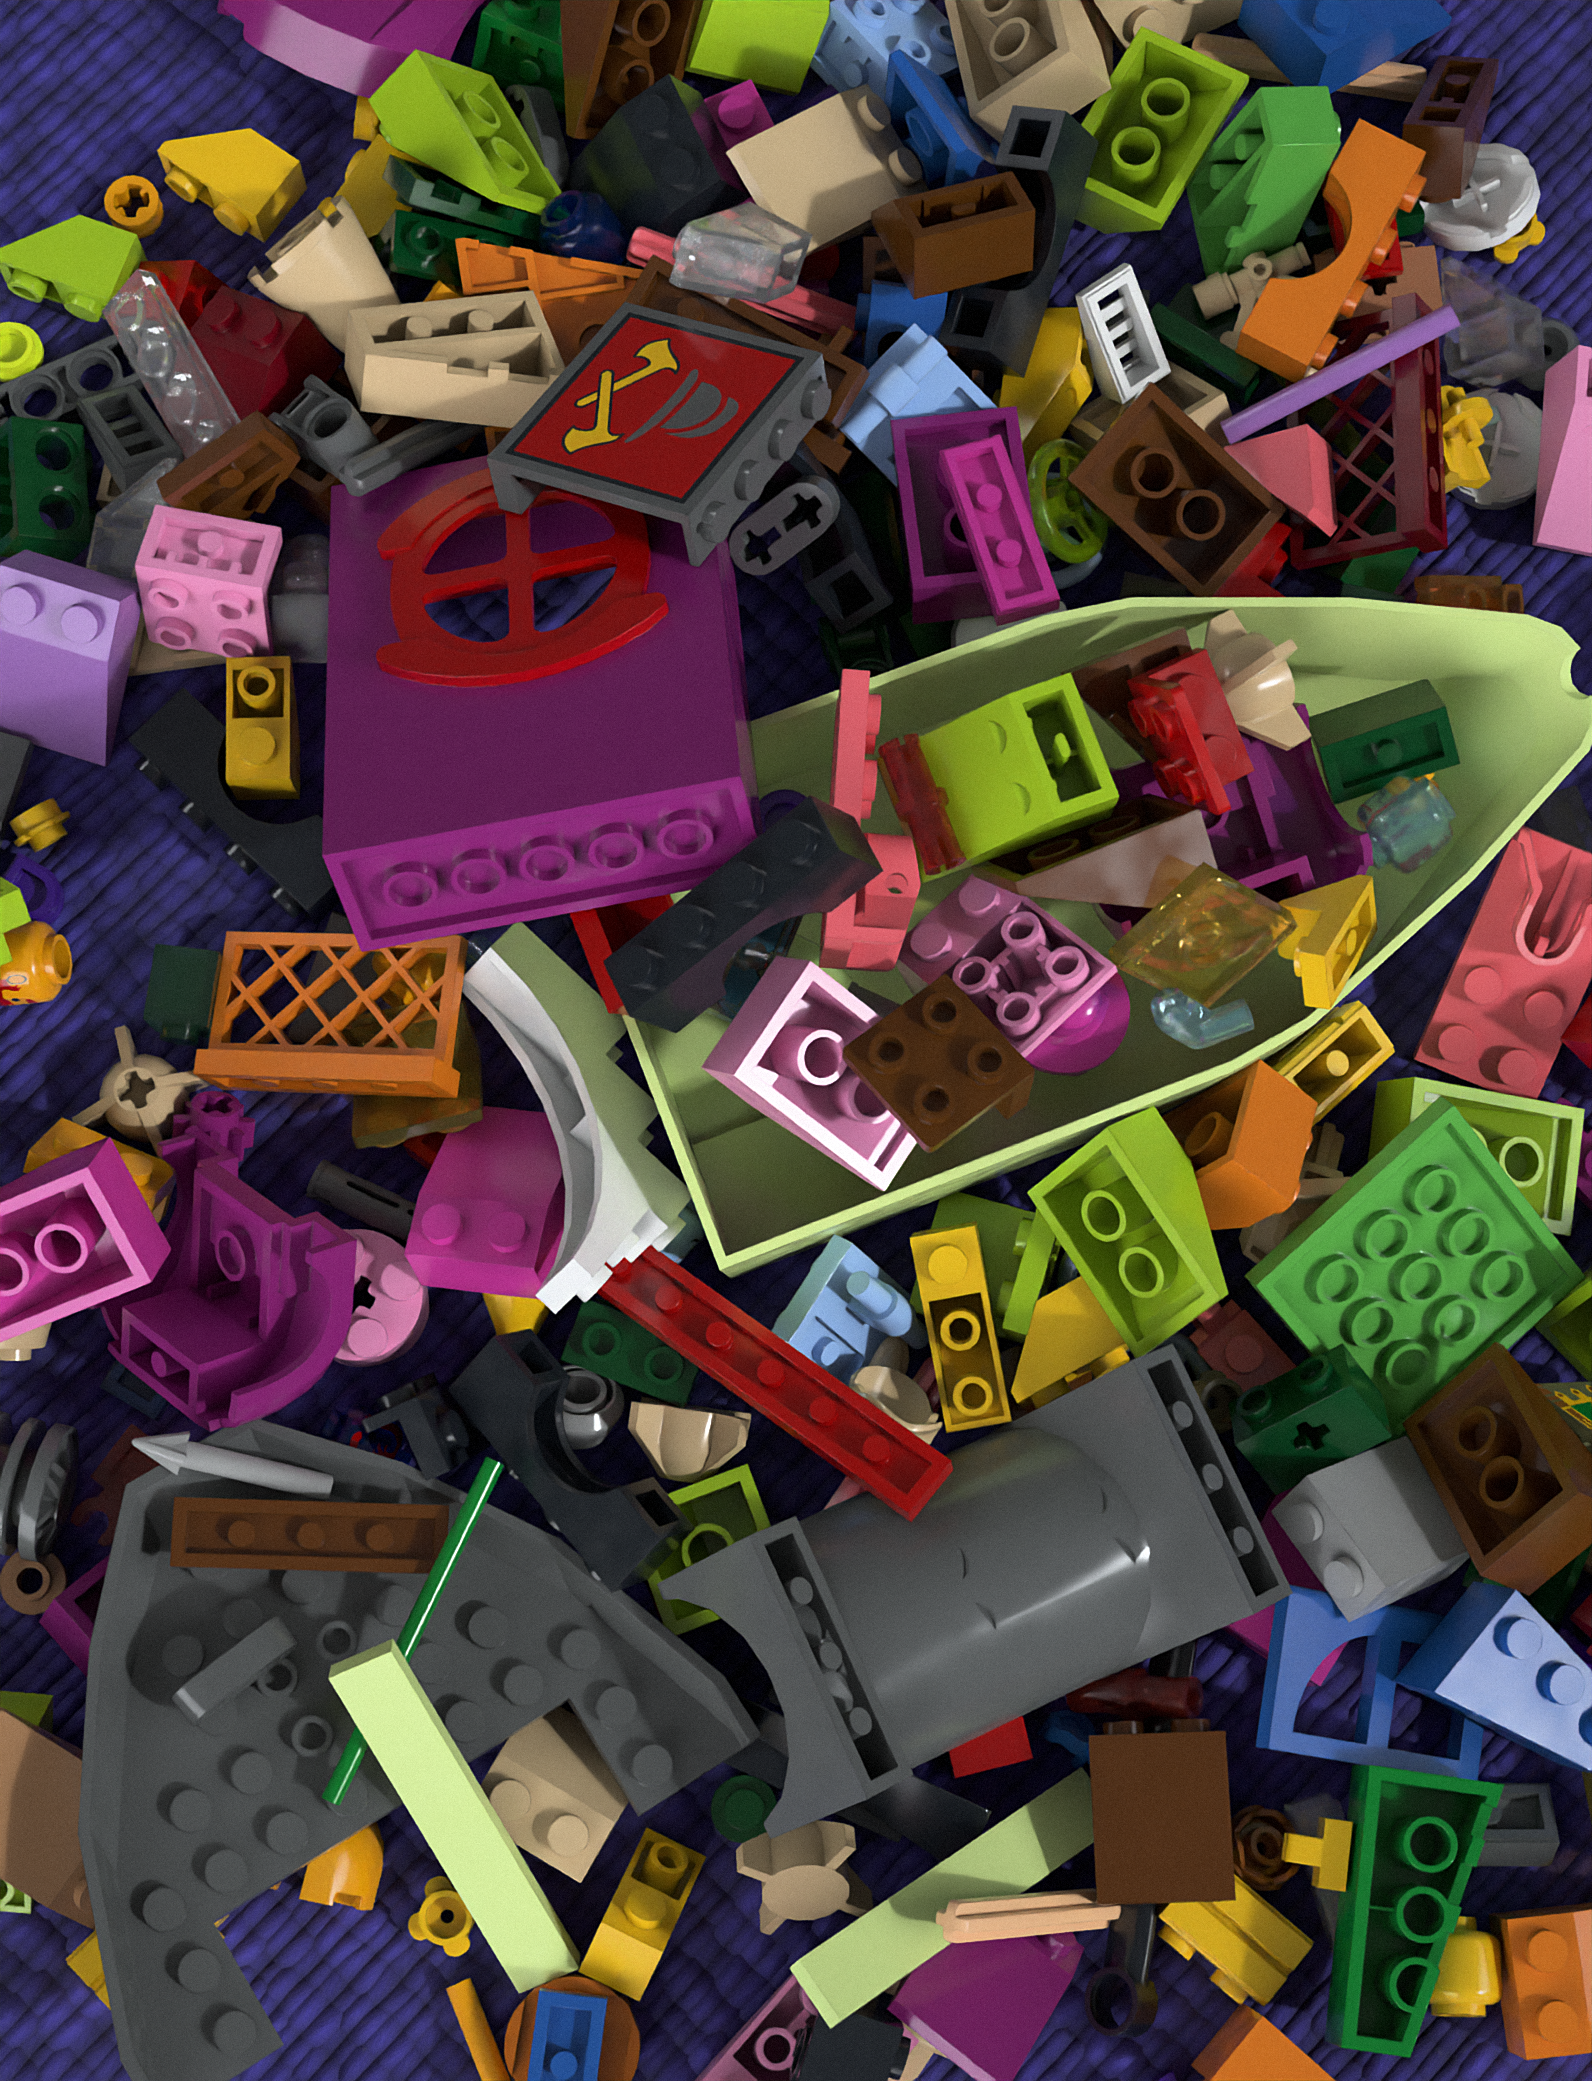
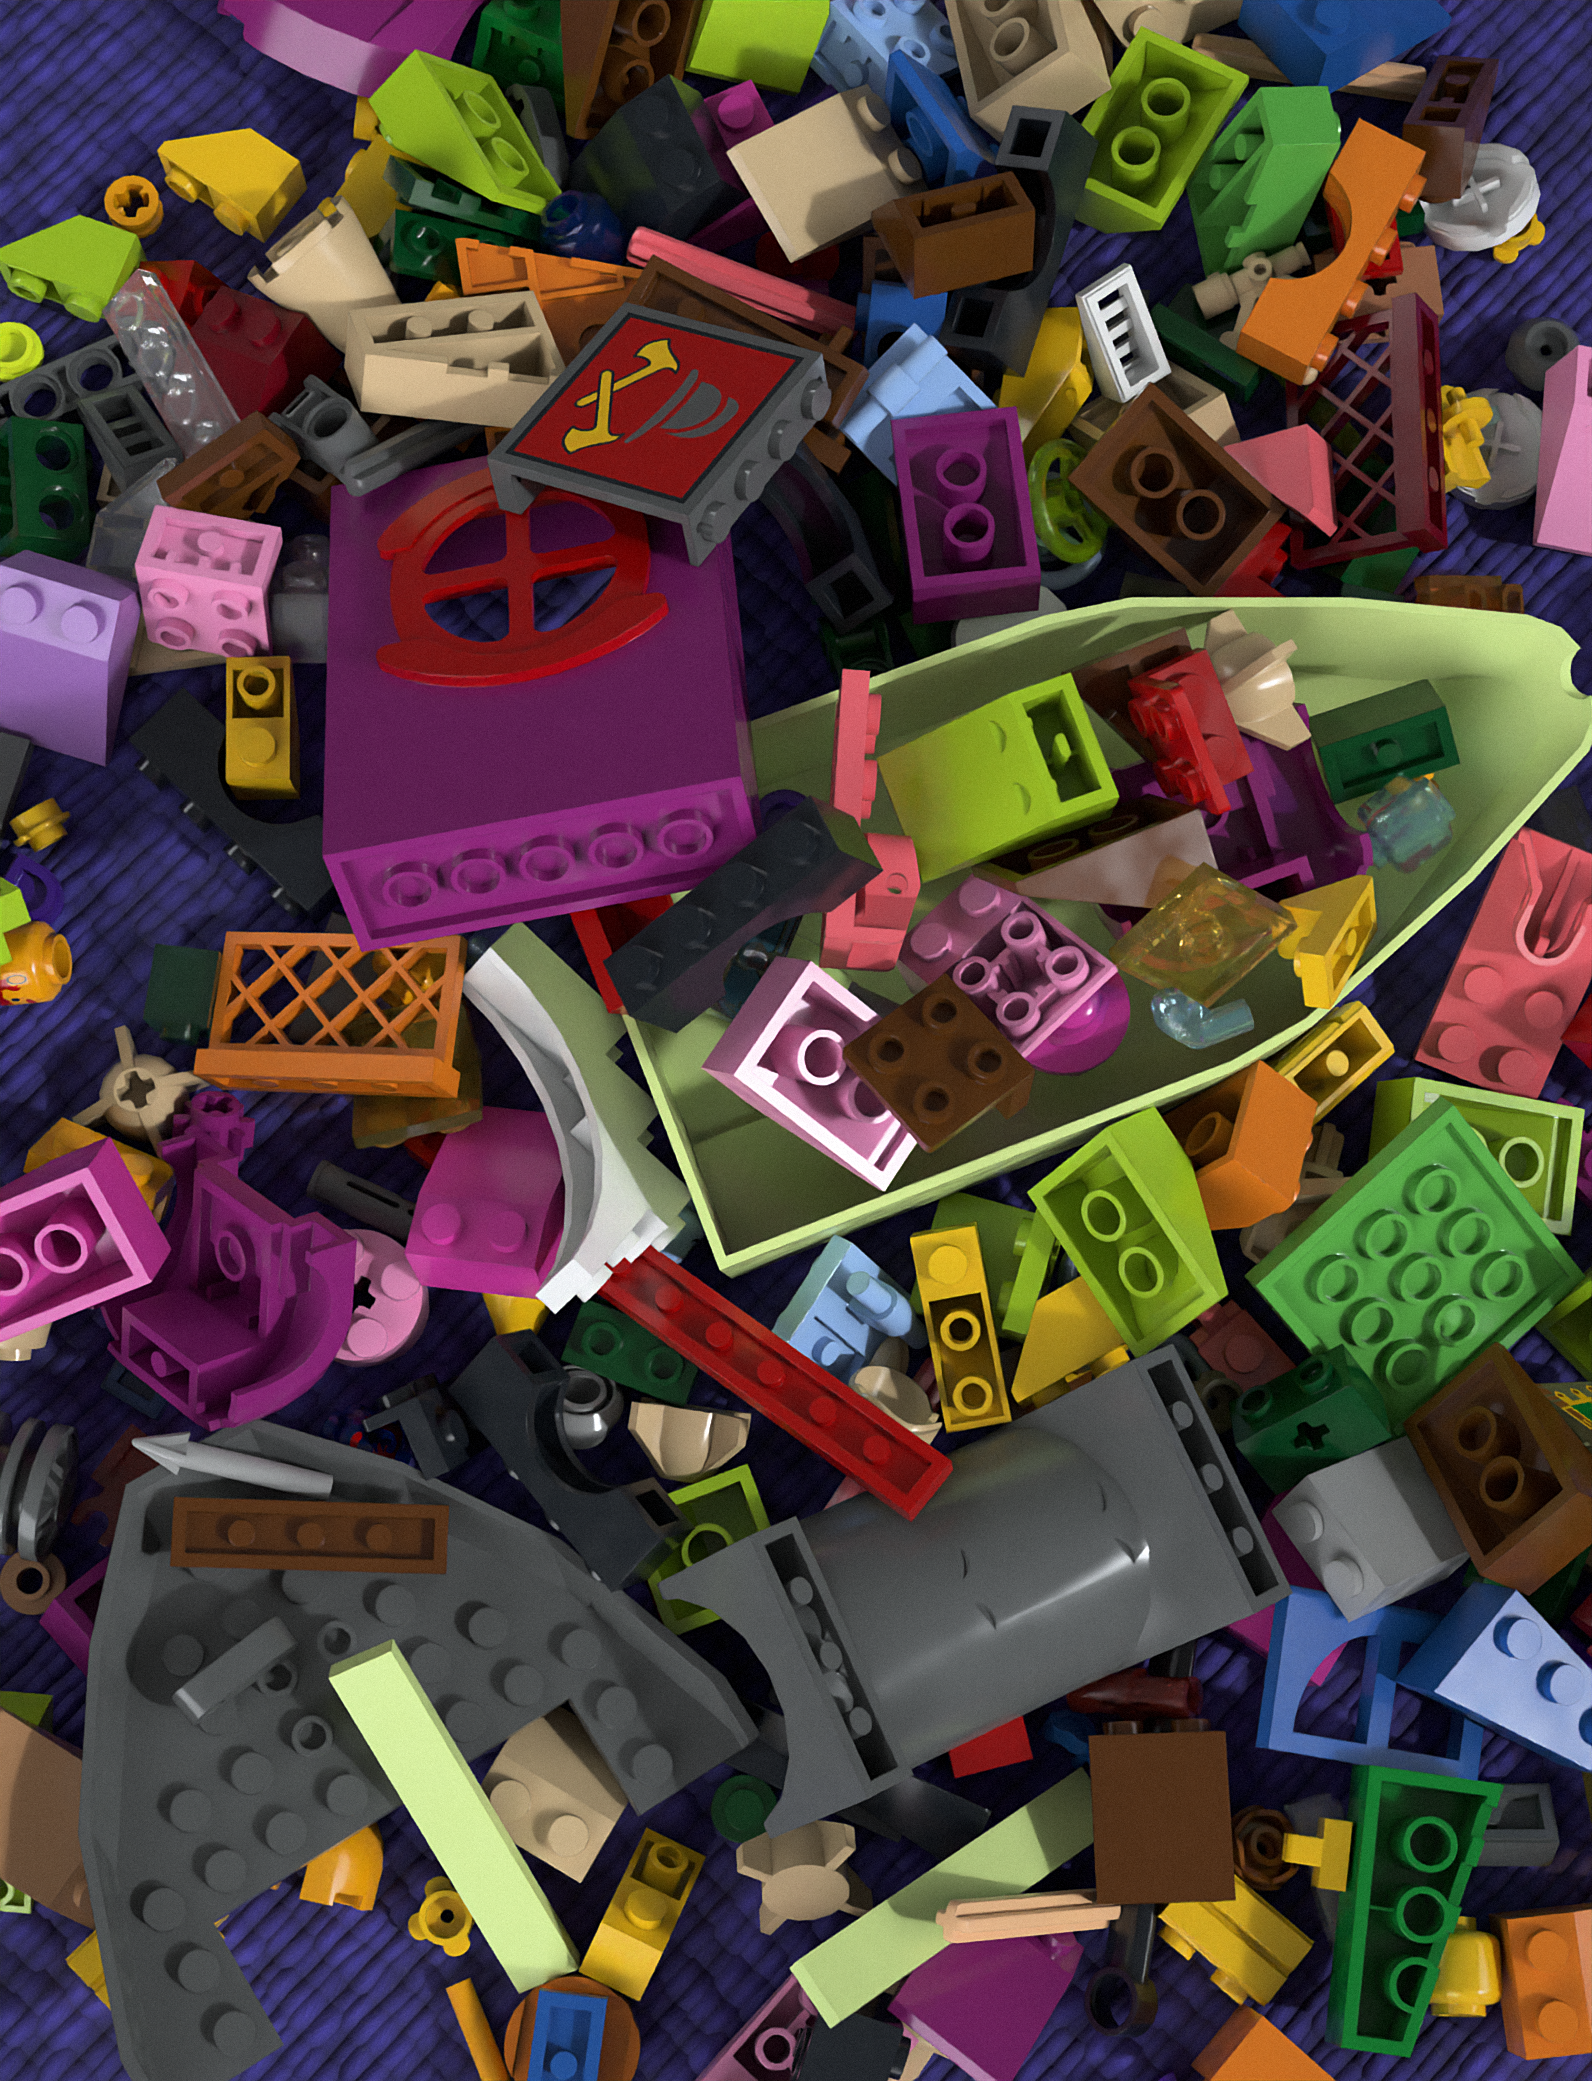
(421, 1612): green axle -> none
(740, 254): clear slope -> none
(792, 537): dark grey beam -> none
(922, 804): clear red pin -> none
(999, 530): dark pink tile -> none
(1340, 373): medium lavender bar -> none
(1497, 331): clear slope -> none

